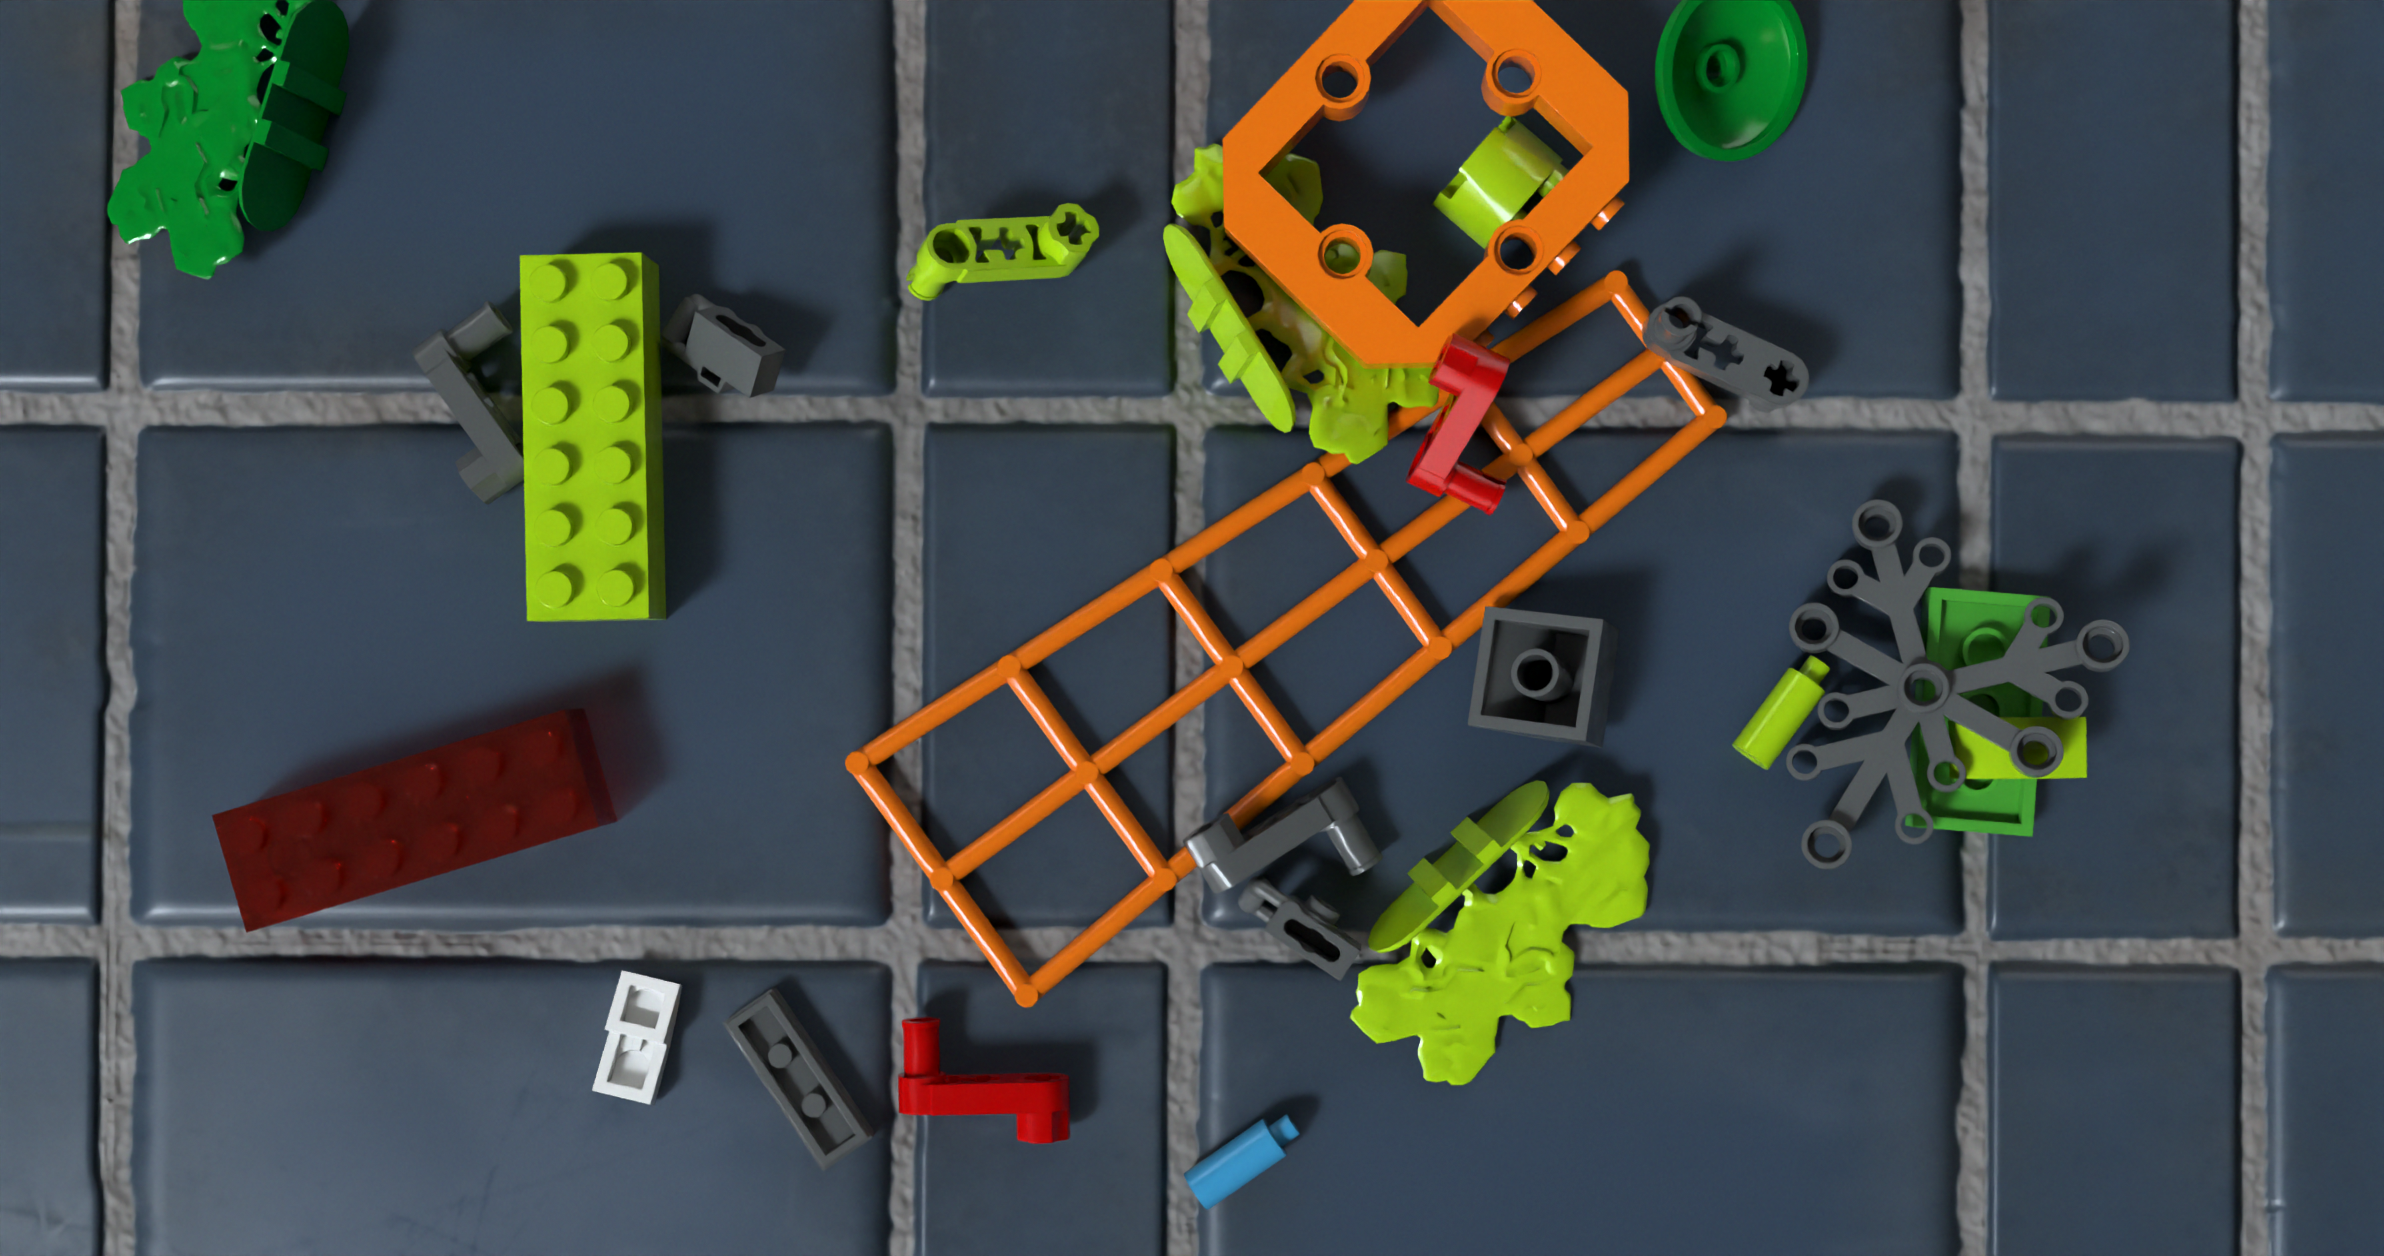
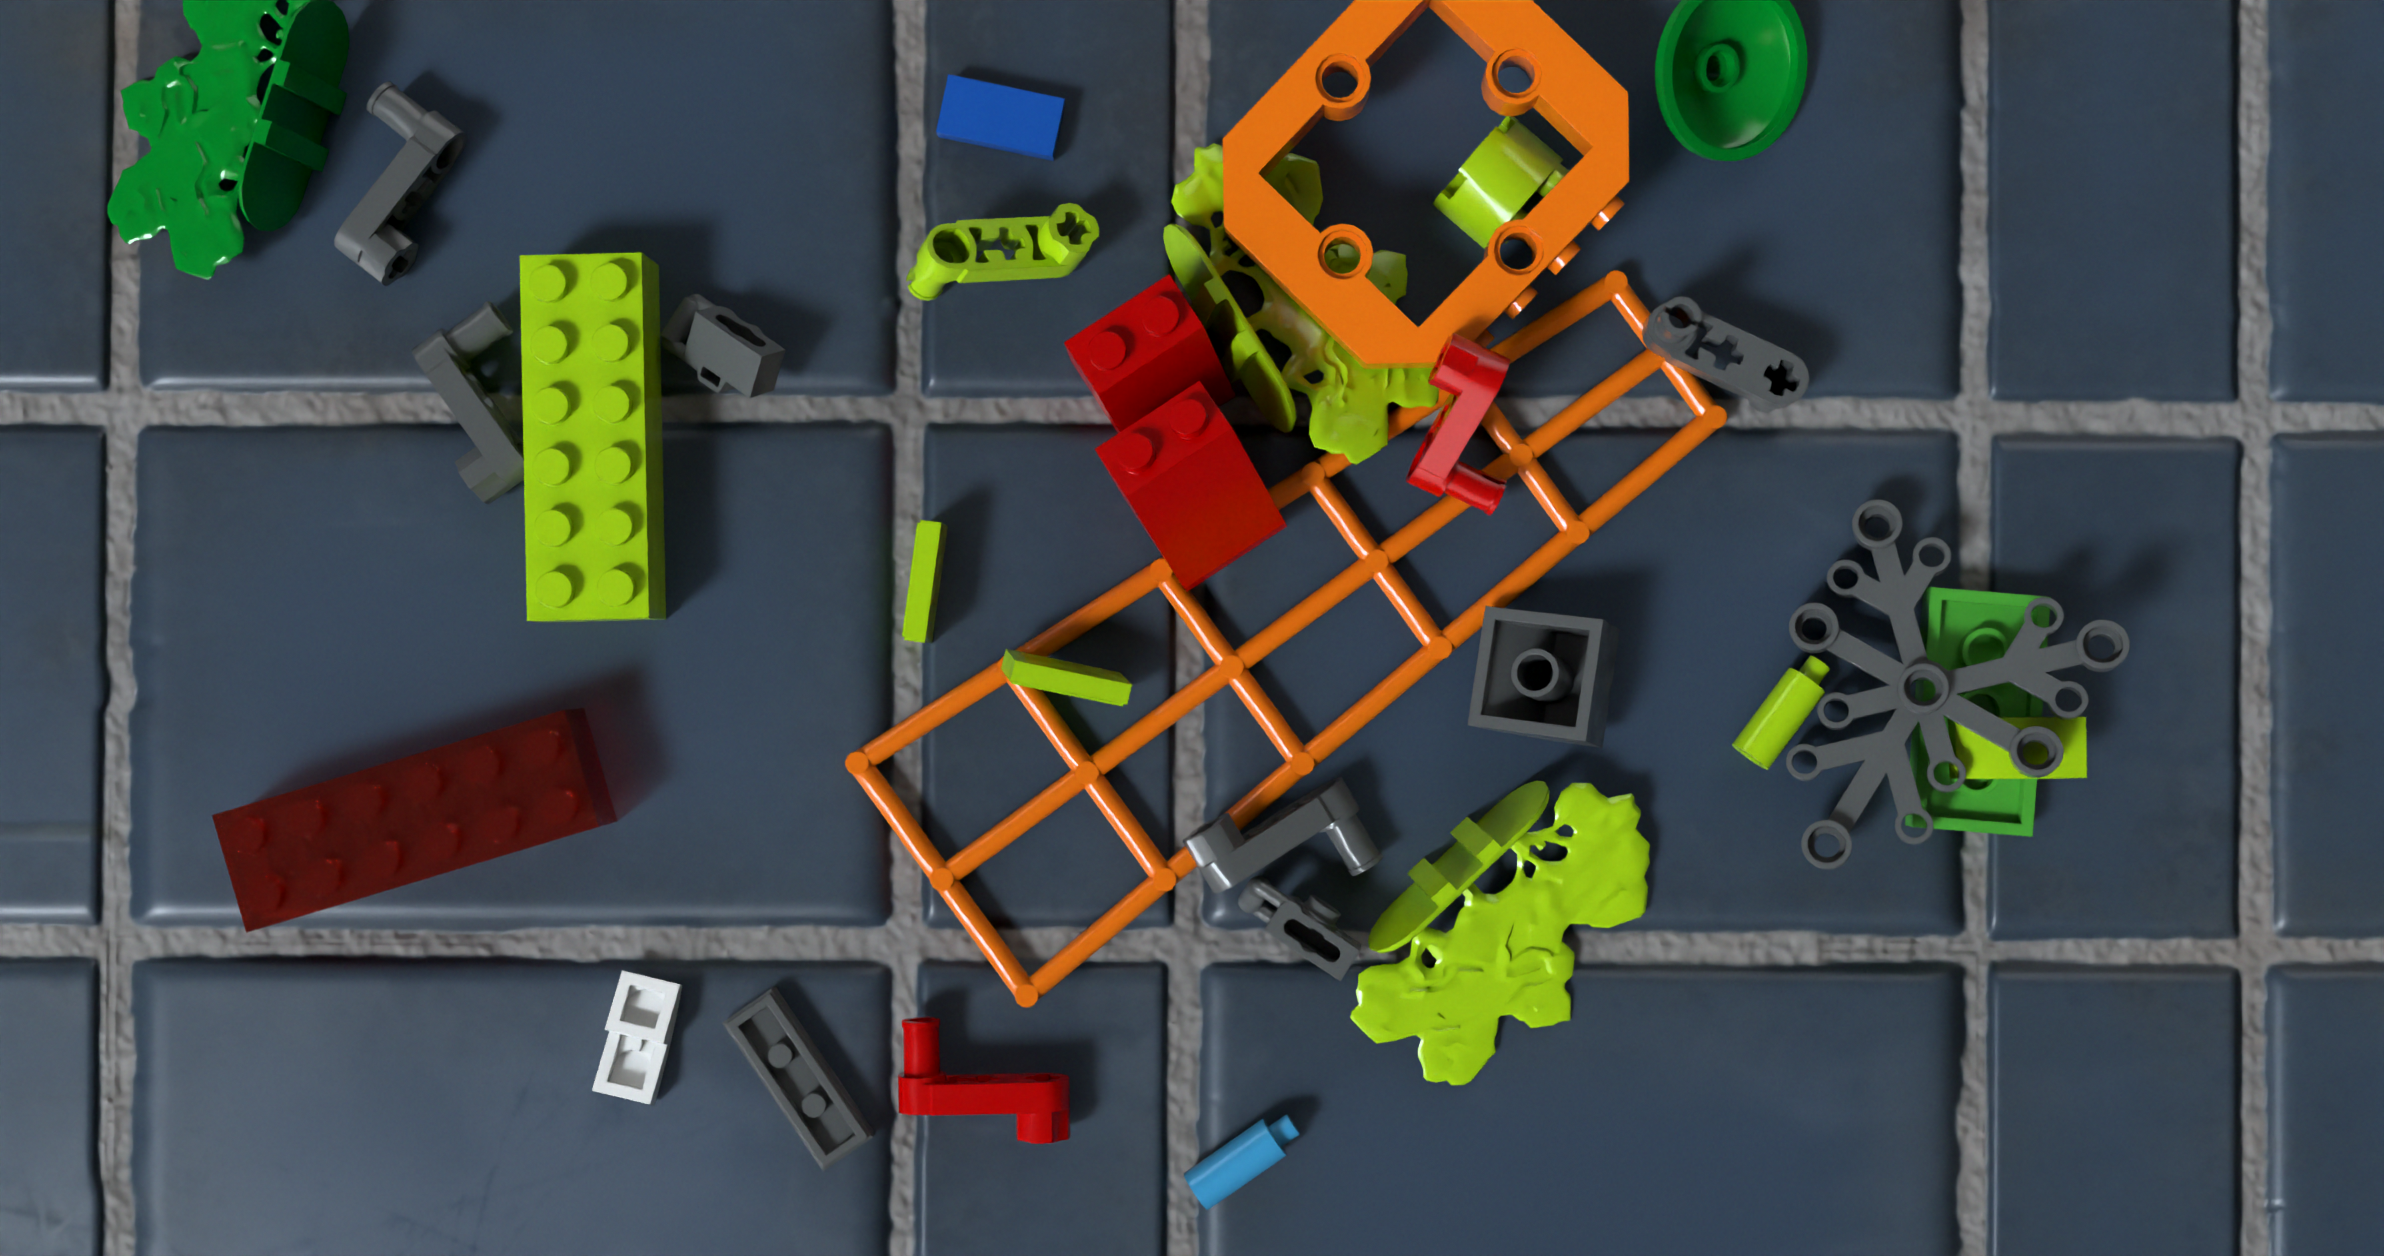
(374, 228): none -> dark grey beam
(924, 581): none -> lime tile
(1001, 117): none -> blue tile
(1066, 678): none -> lime tile
(1147, 355): none -> red slope
(1191, 486): none -> red slope

